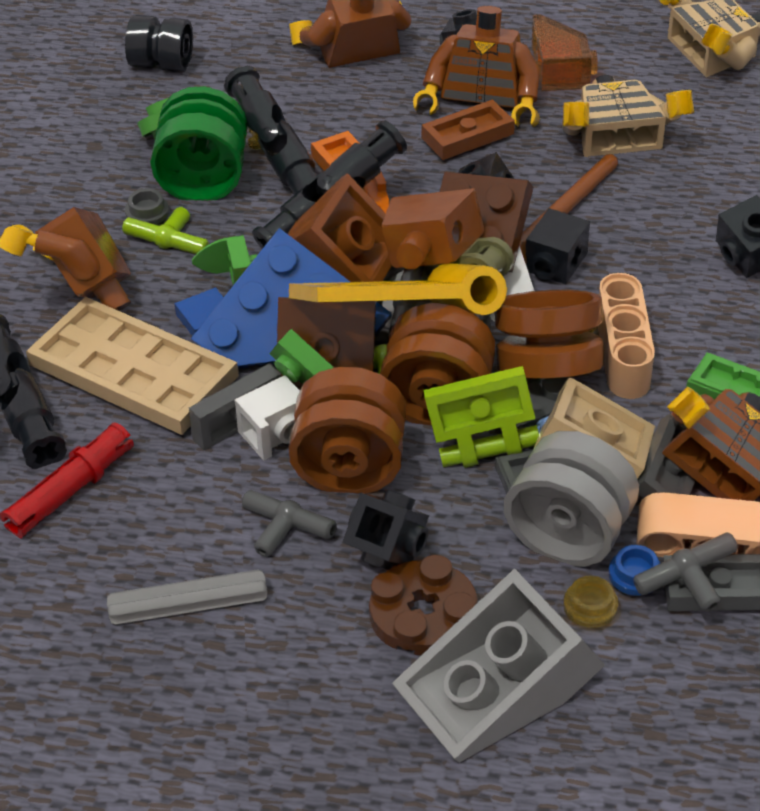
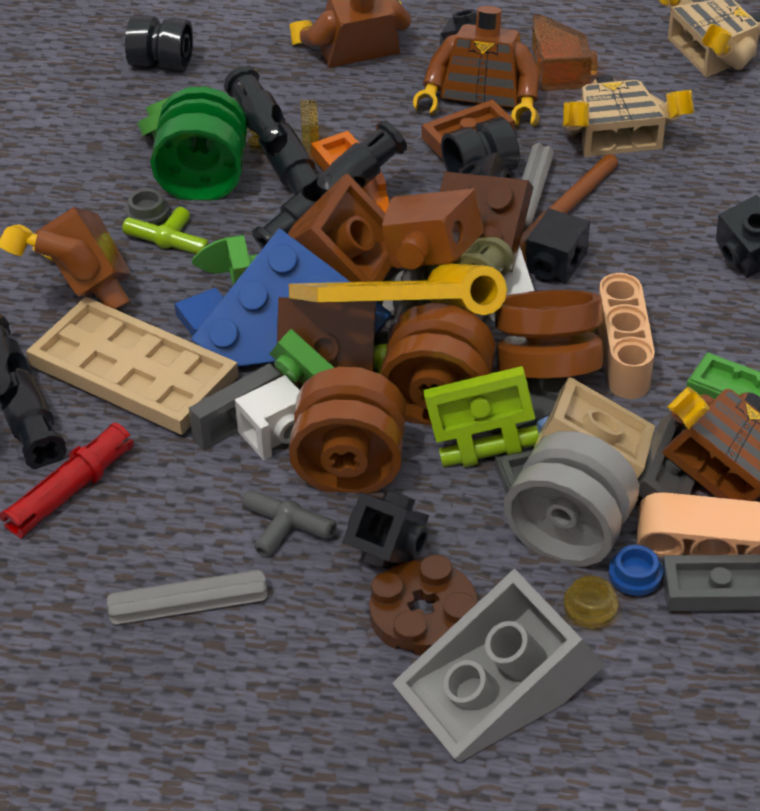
(309, 123): none -> clear yellow tile
(468, 145): none -> black wheel
(536, 172): none -> light grey axle
(688, 565): dark grey piece -> none

